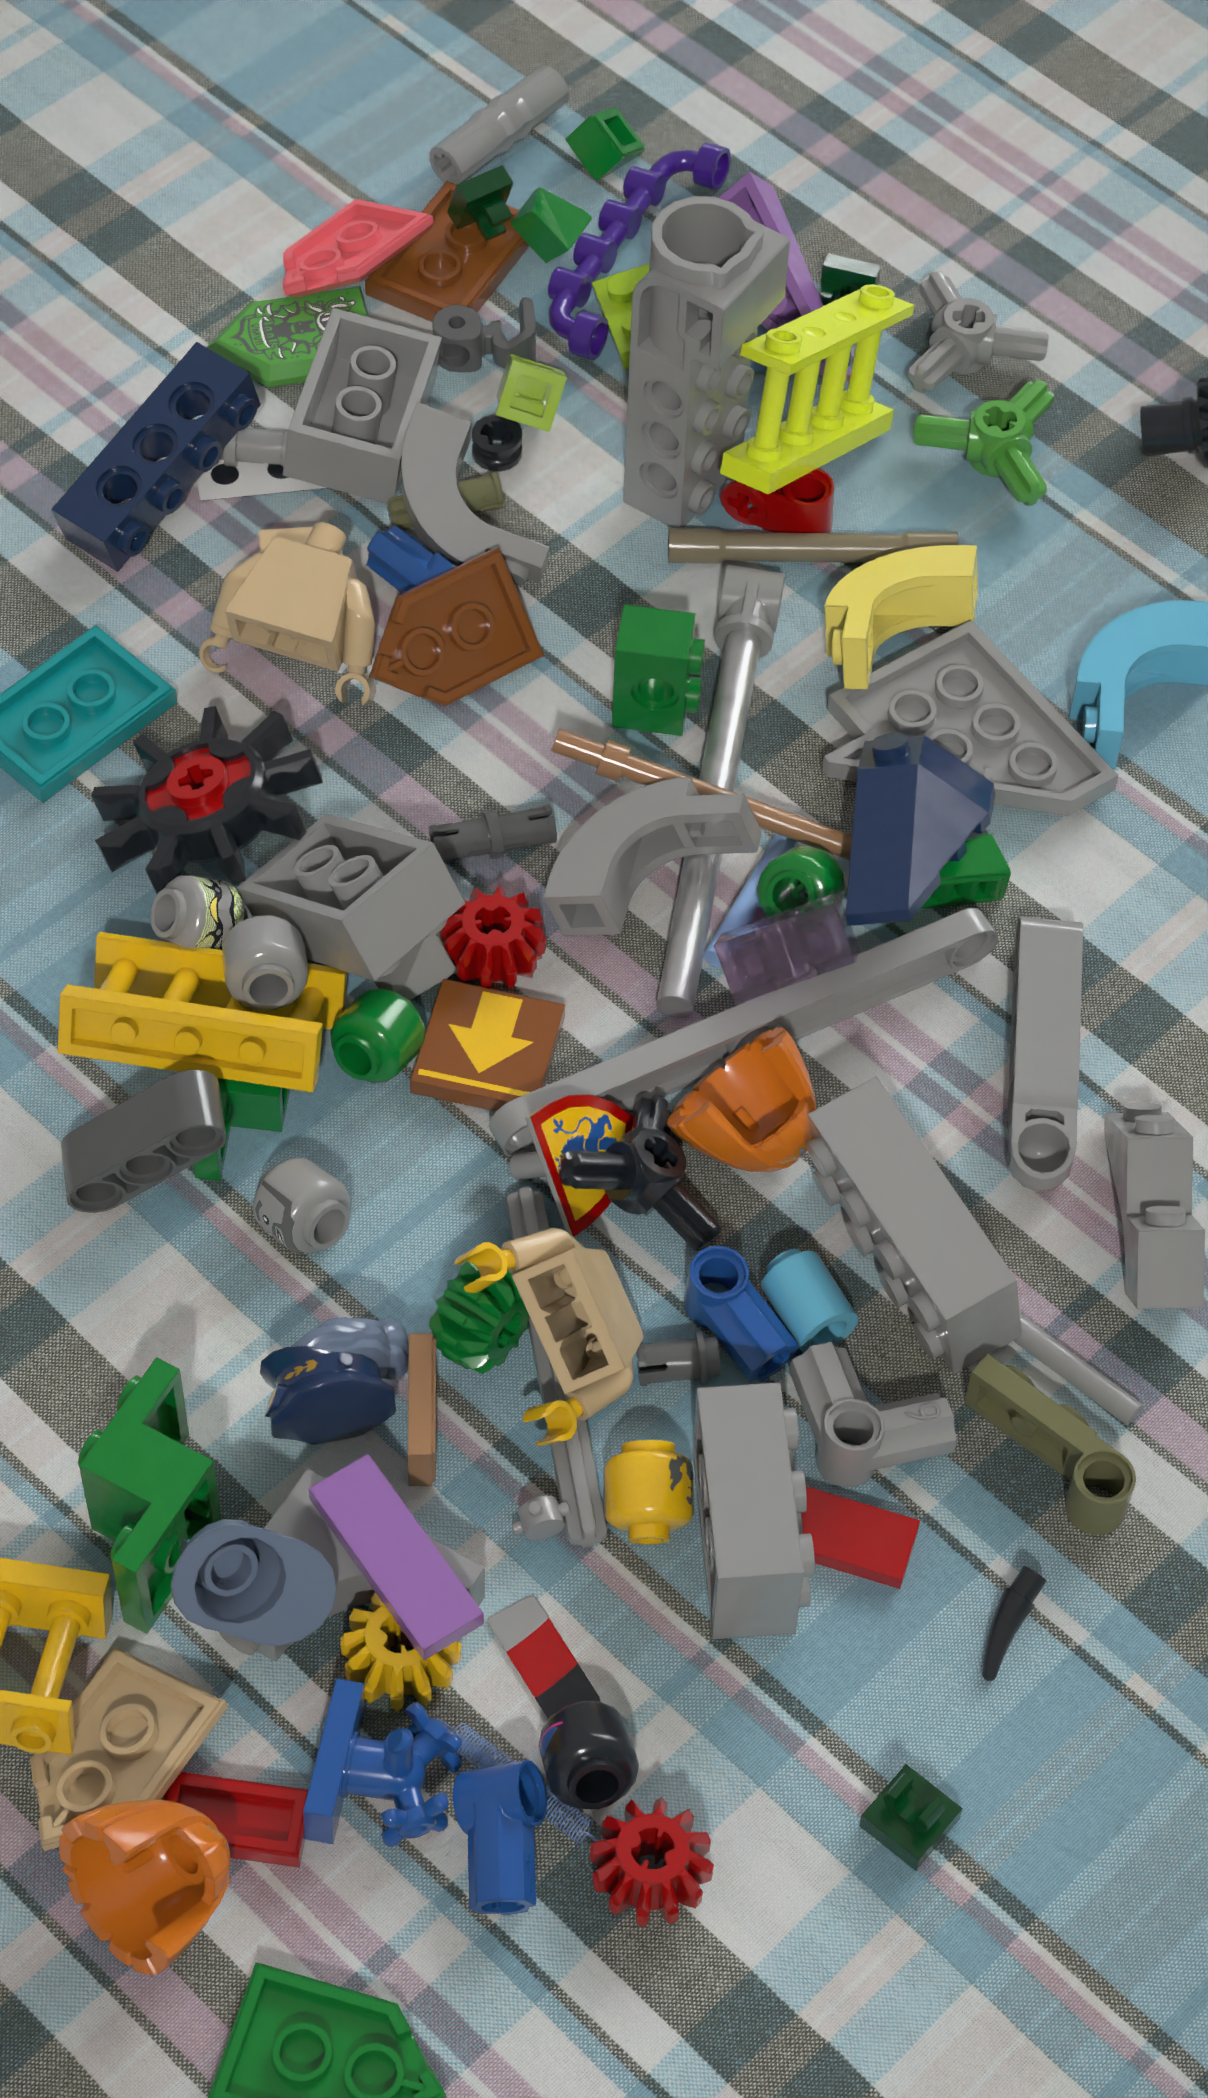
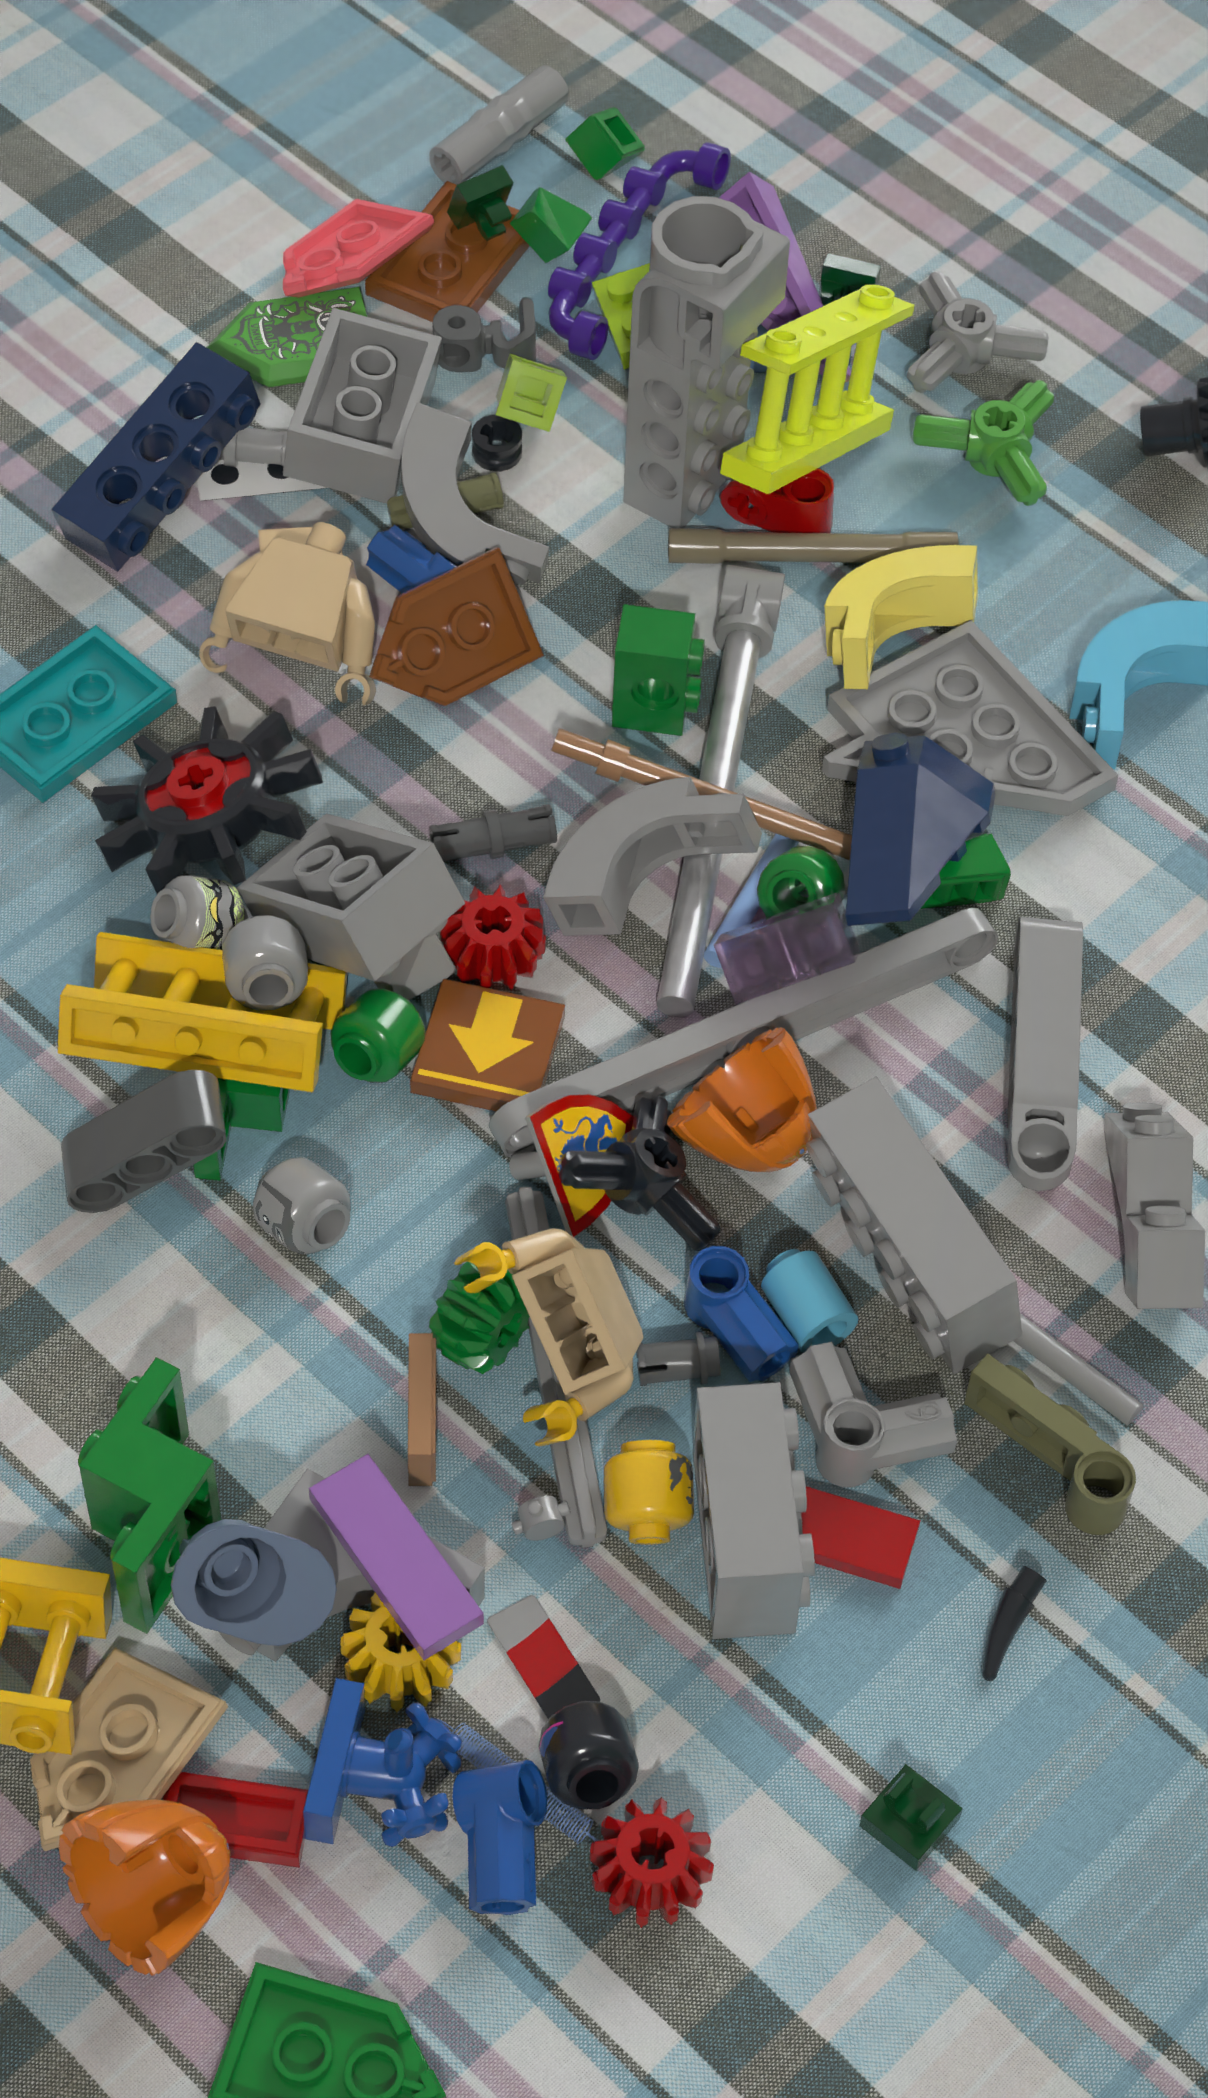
(332, 1380): dark blue piece -> none

